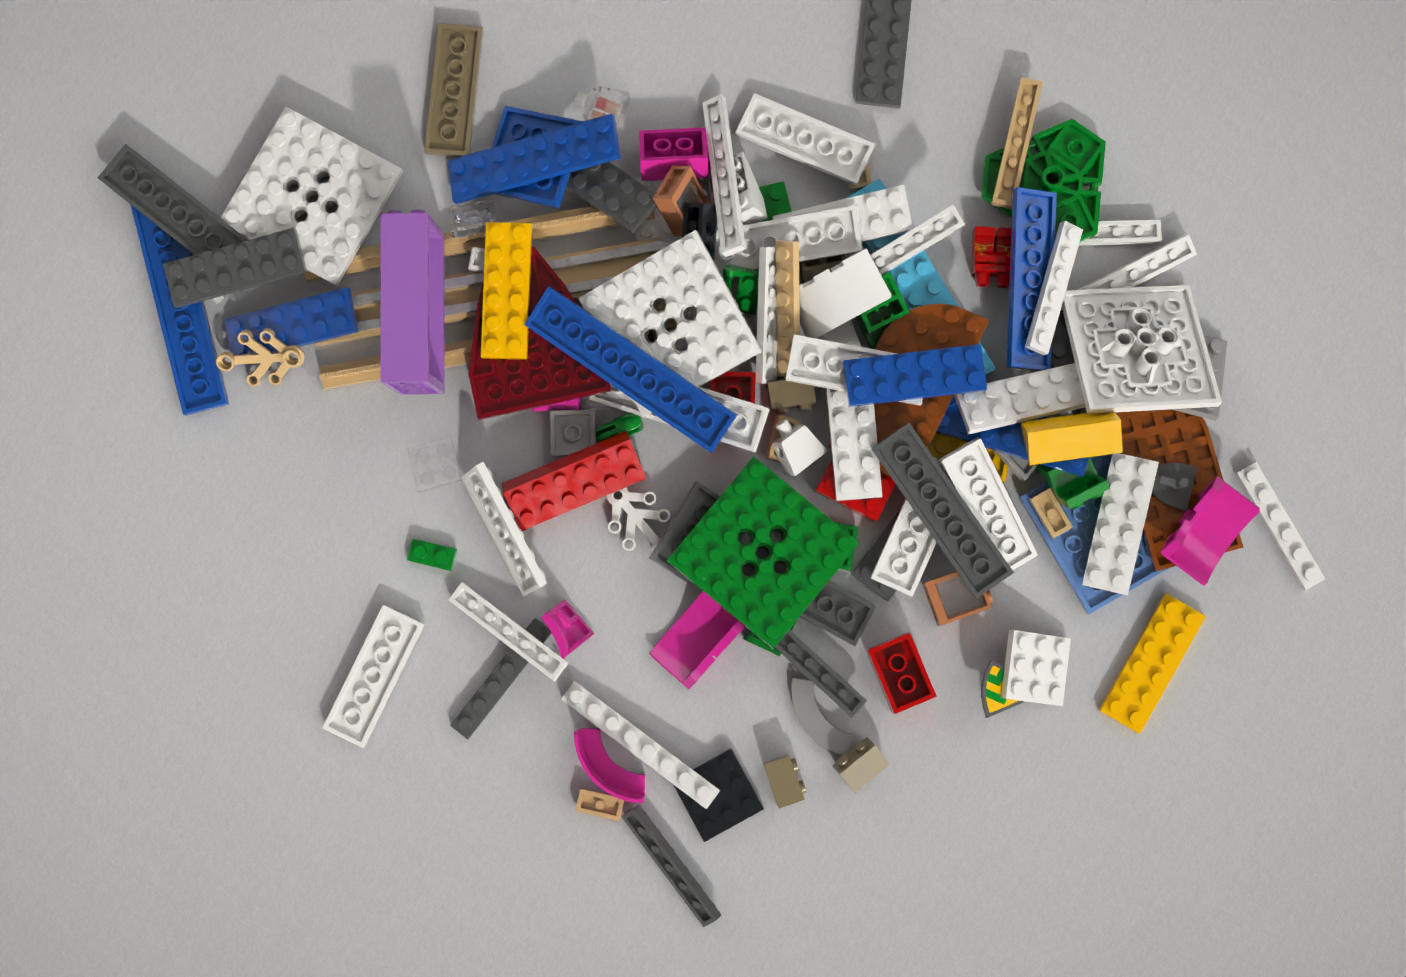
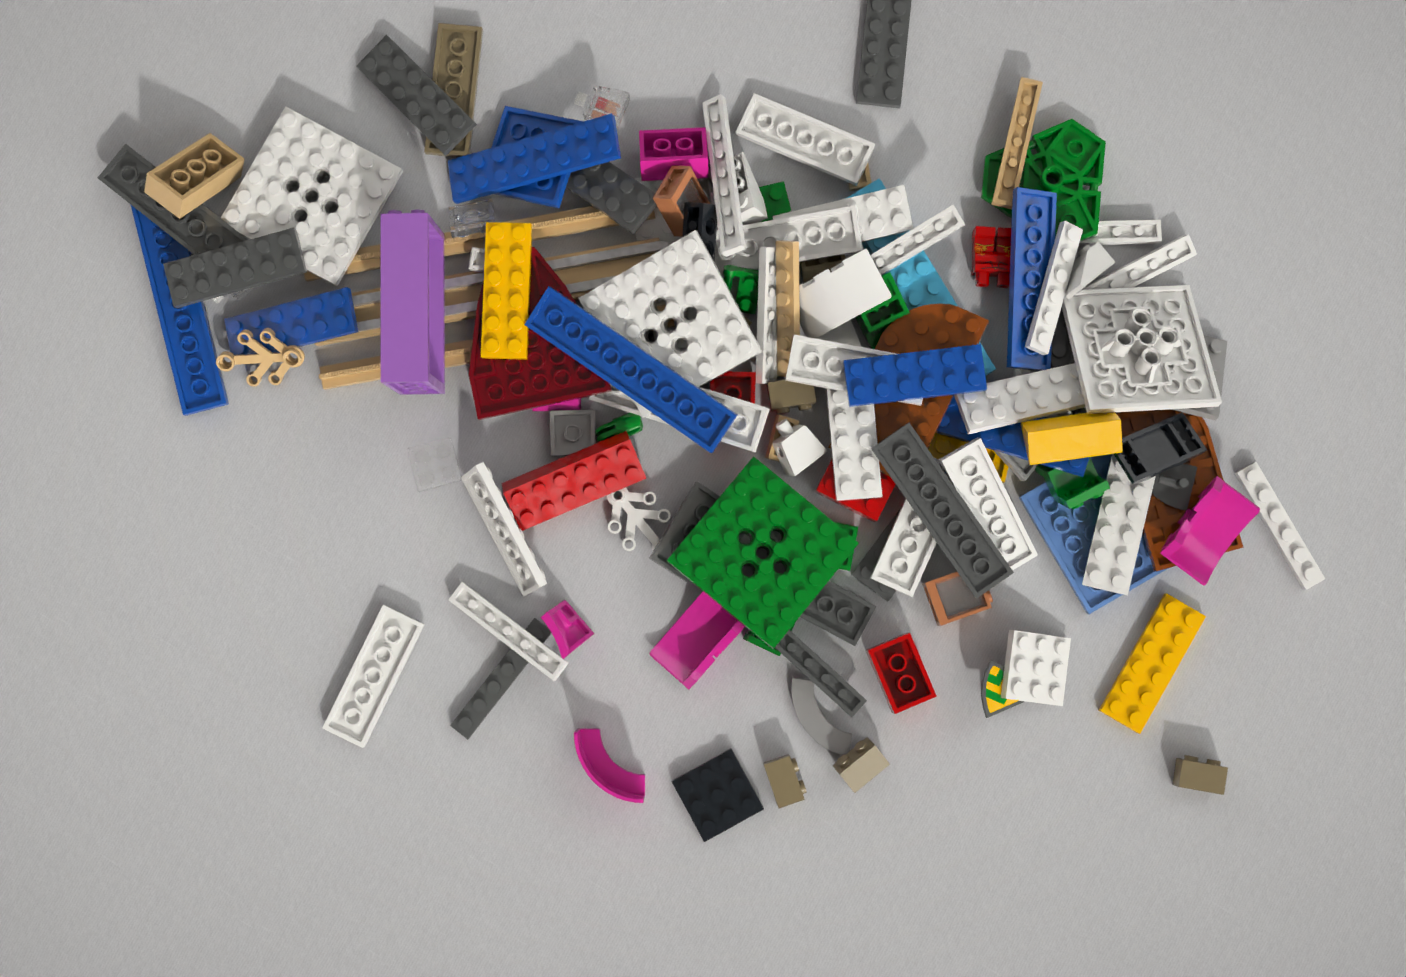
(194, 175): none -> tan brick
(416, 95): none -> dark grey plate
(432, 554): green plate -> none
(599, 804): tan plate -> none
(640, 744): white plate -> none
(671, 865): dark grey plate -> none
(1050, 513): tan plate -> none
(1087, 267): none -> white slope
(1159, 448): none -> black slope
(1199, 775): none -> dark tan brick

